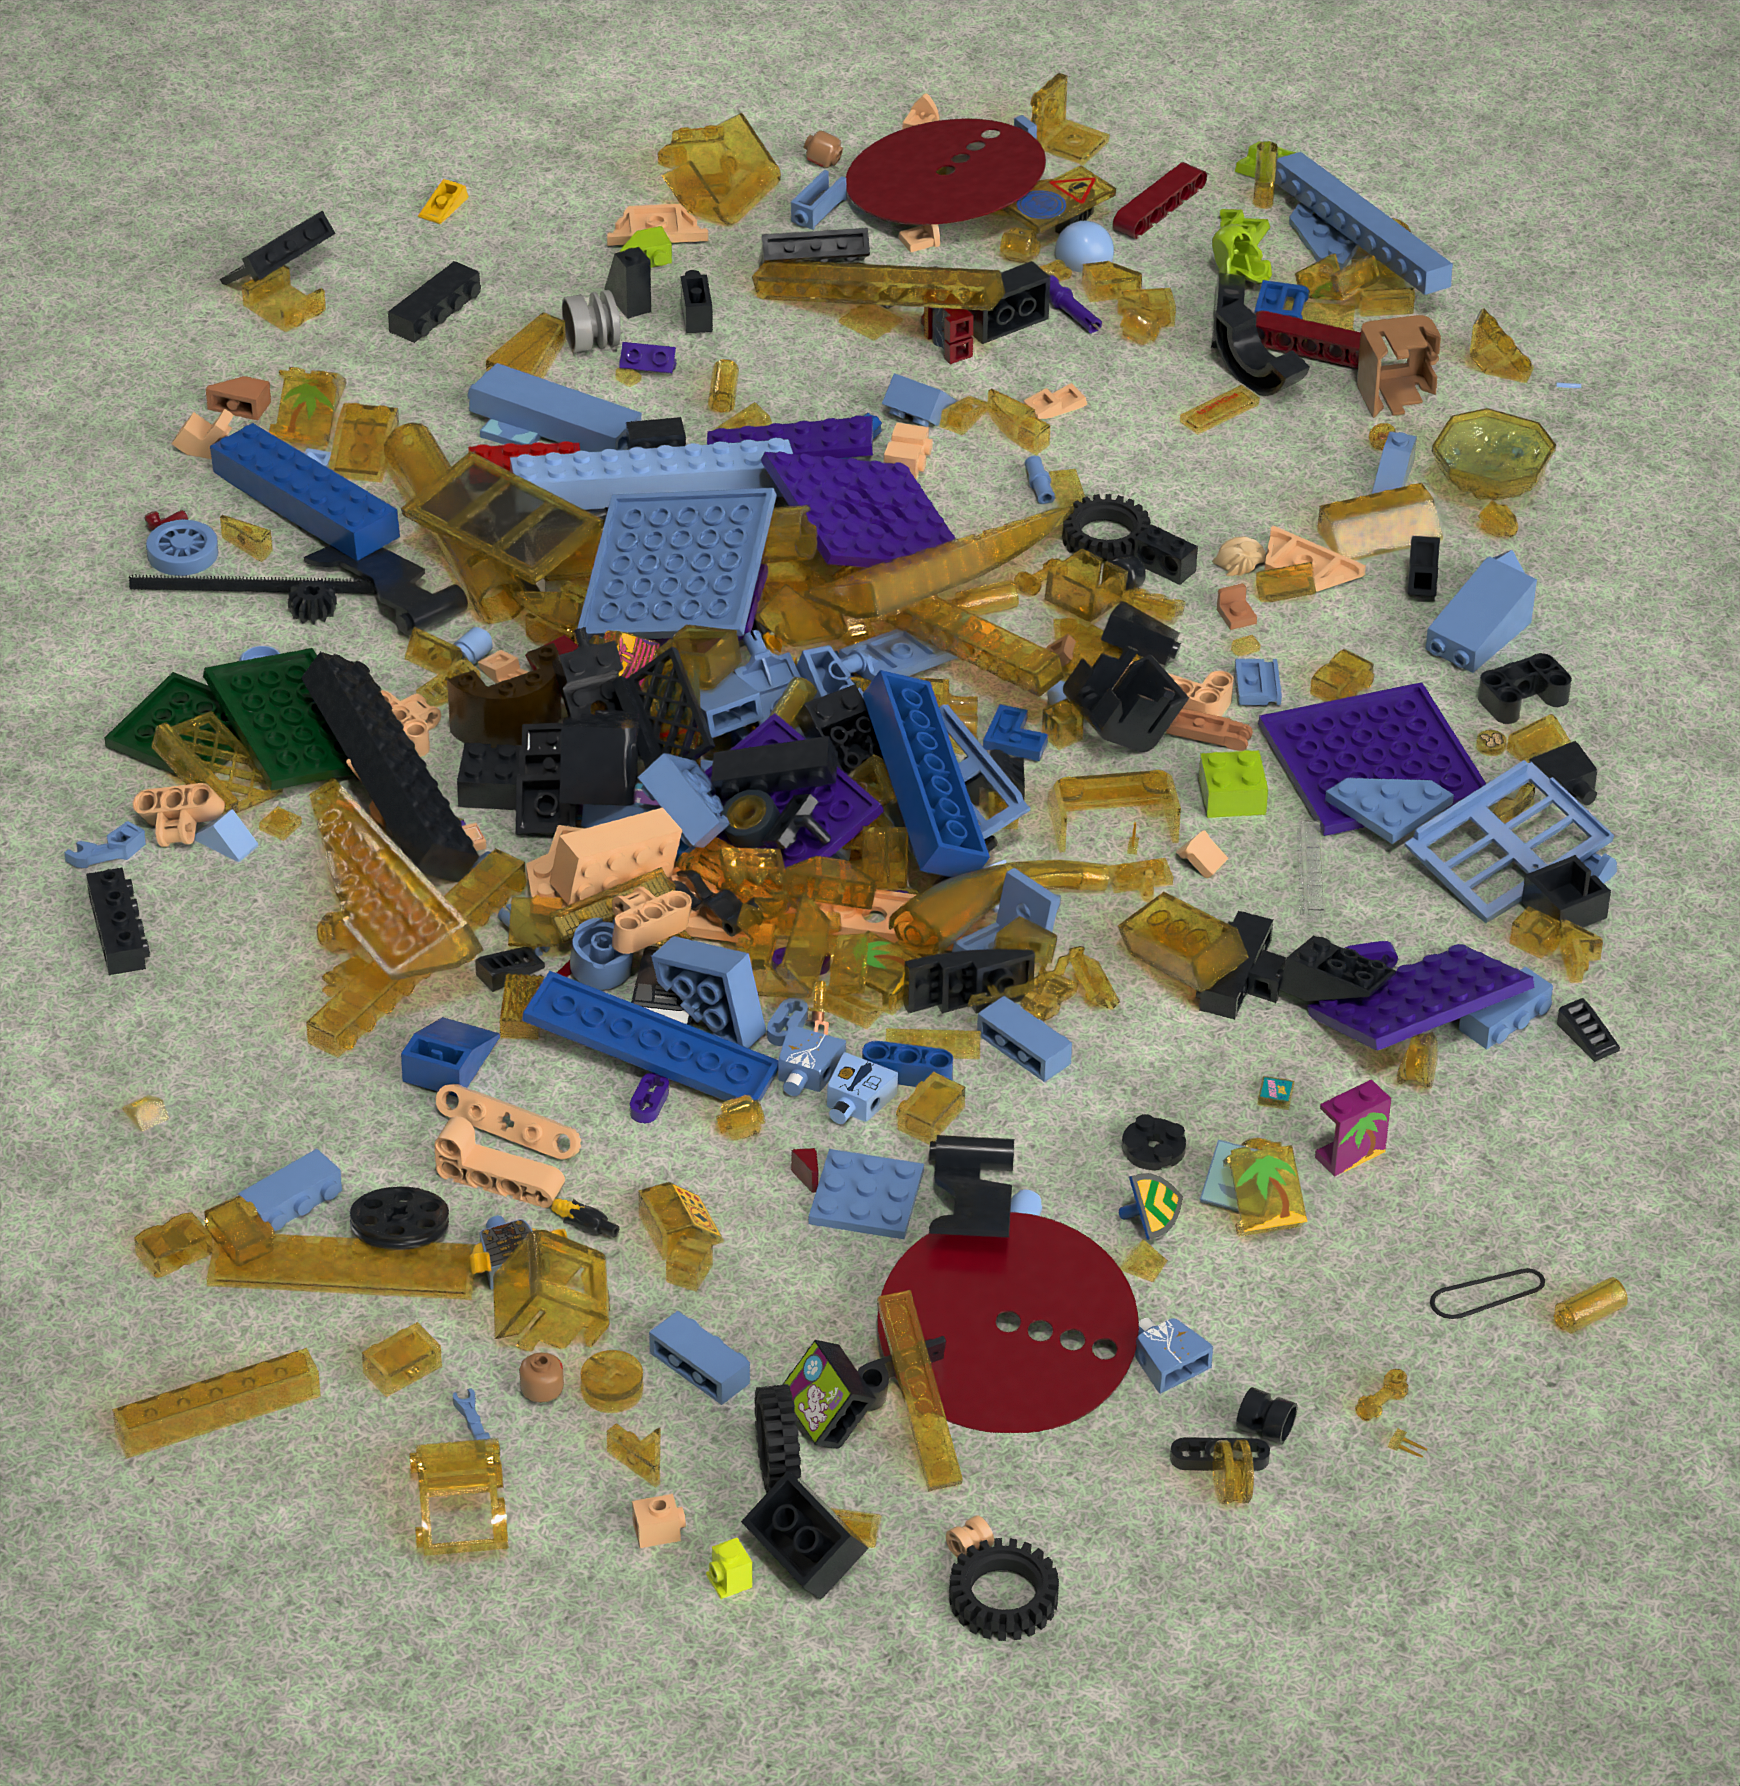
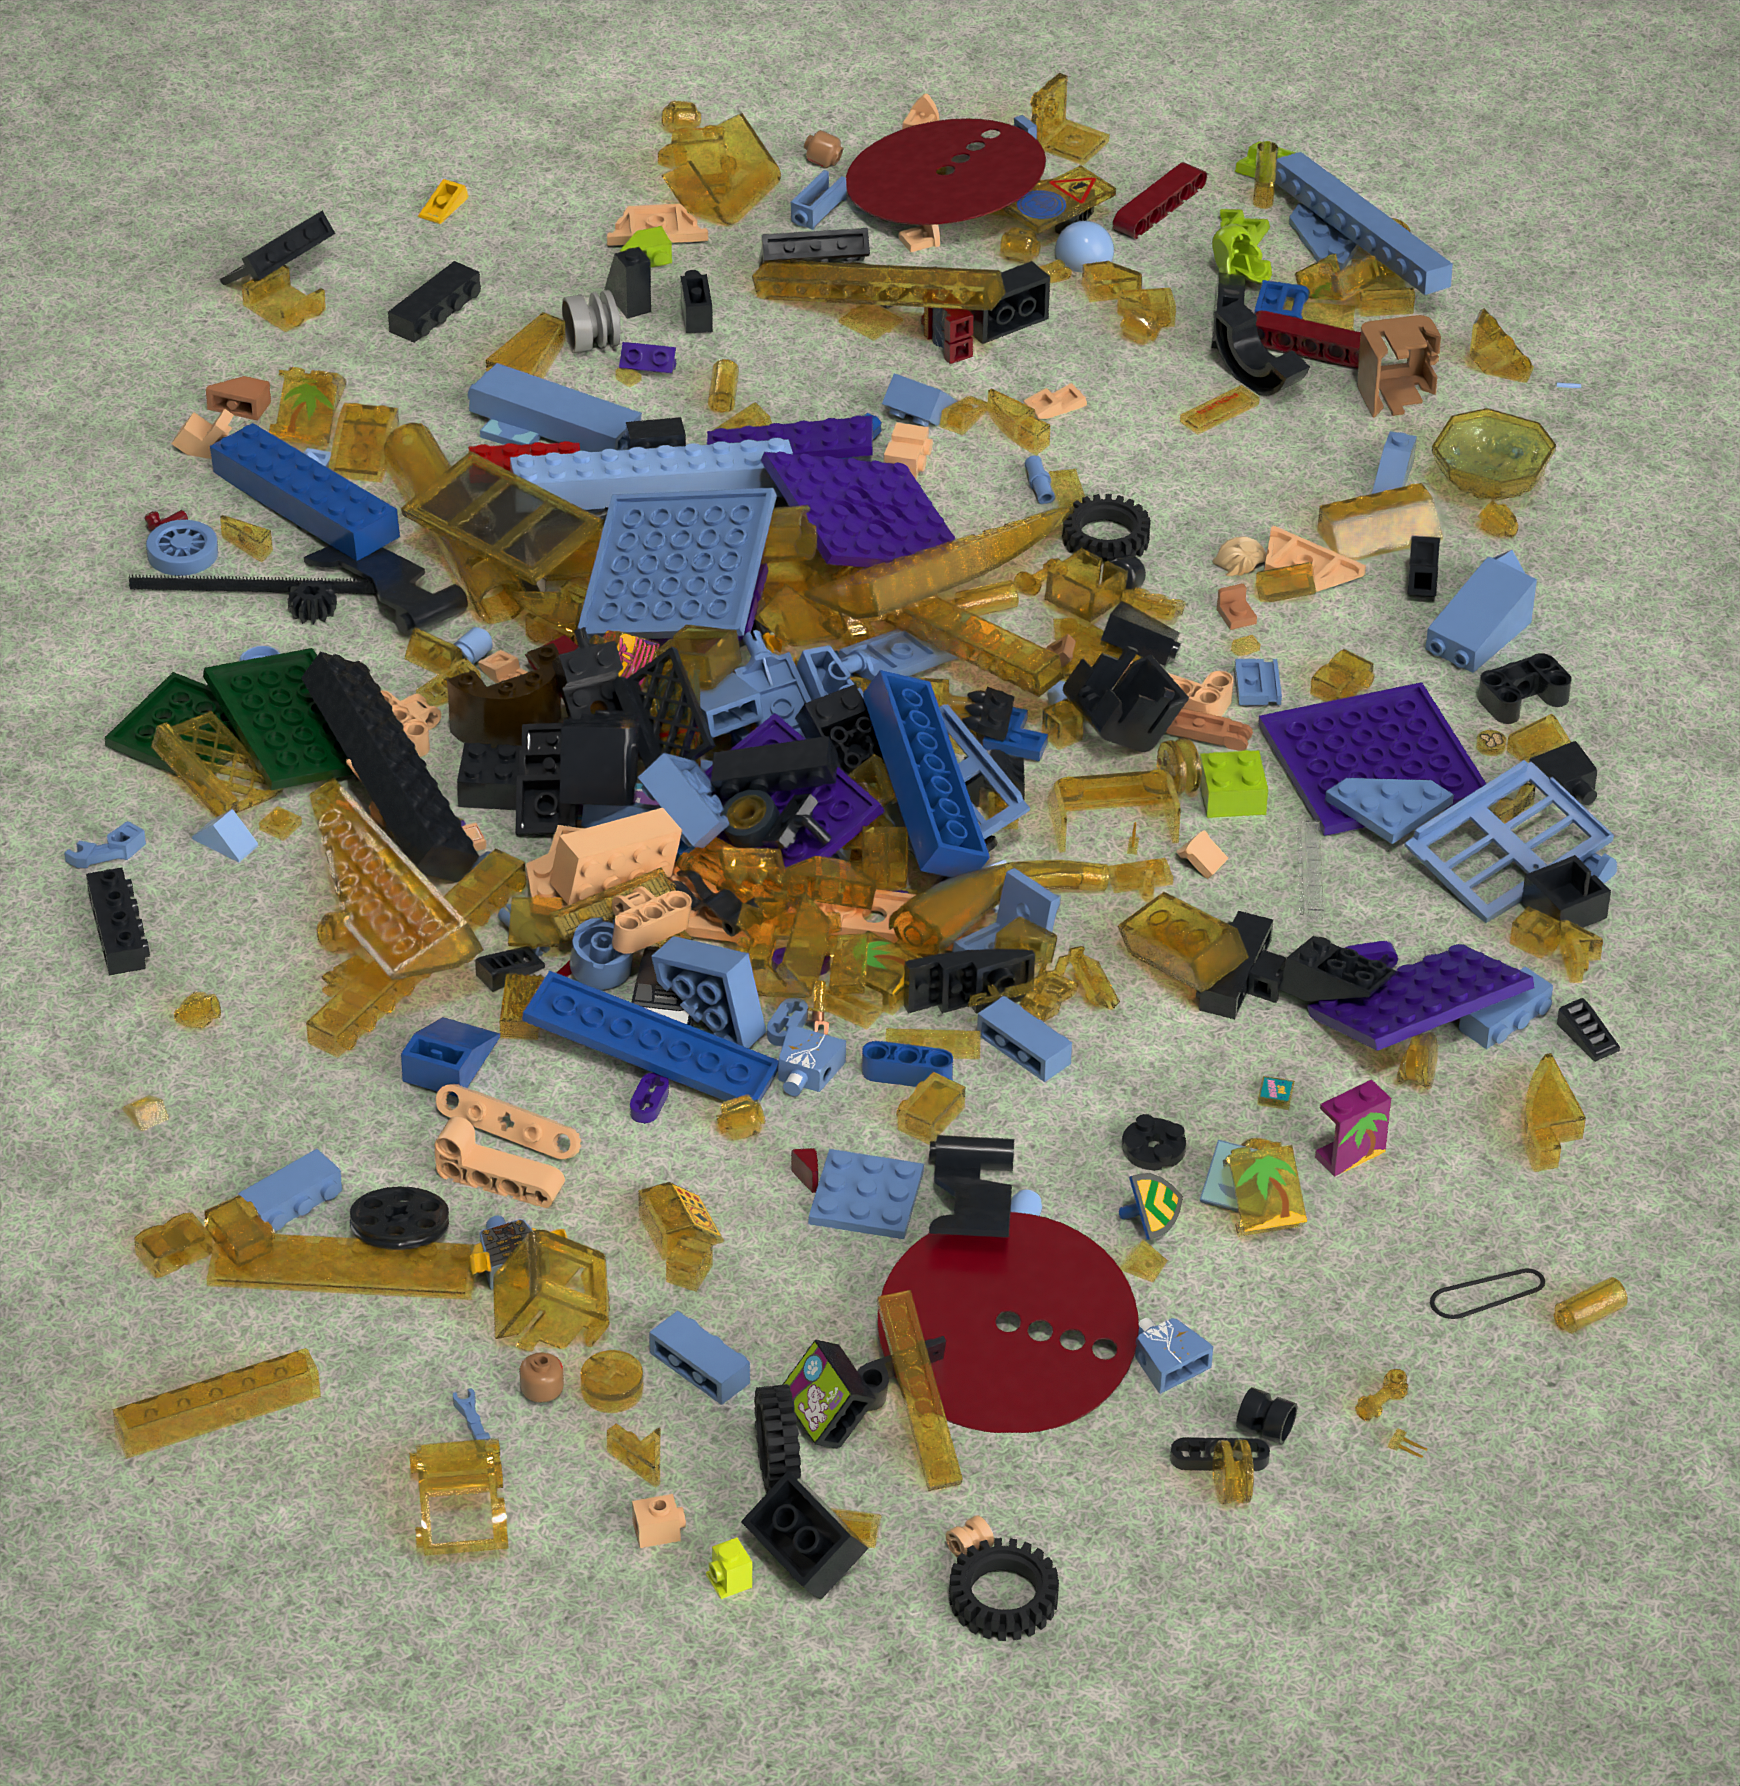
(178, 810): light nougat piece -> none
(198, 1010): none -> clear yellow rock
(401, 1359): clear yellow brick -> none
(584, 1217): black piece -> none
(679, 115): none -> clear yellow head
(793, 698): clear yellow brick -> none
(859, 1089): light blue torso -> none
(989, 712): none -> black plate
(1063, 299): dark purple pin -> none
(1166, 554): black brick -> none
(1182, 763): none -> clear yellow head
(1379, 434): clear yellow tile -> none
(1550, 1115): none -> clear yellow slope

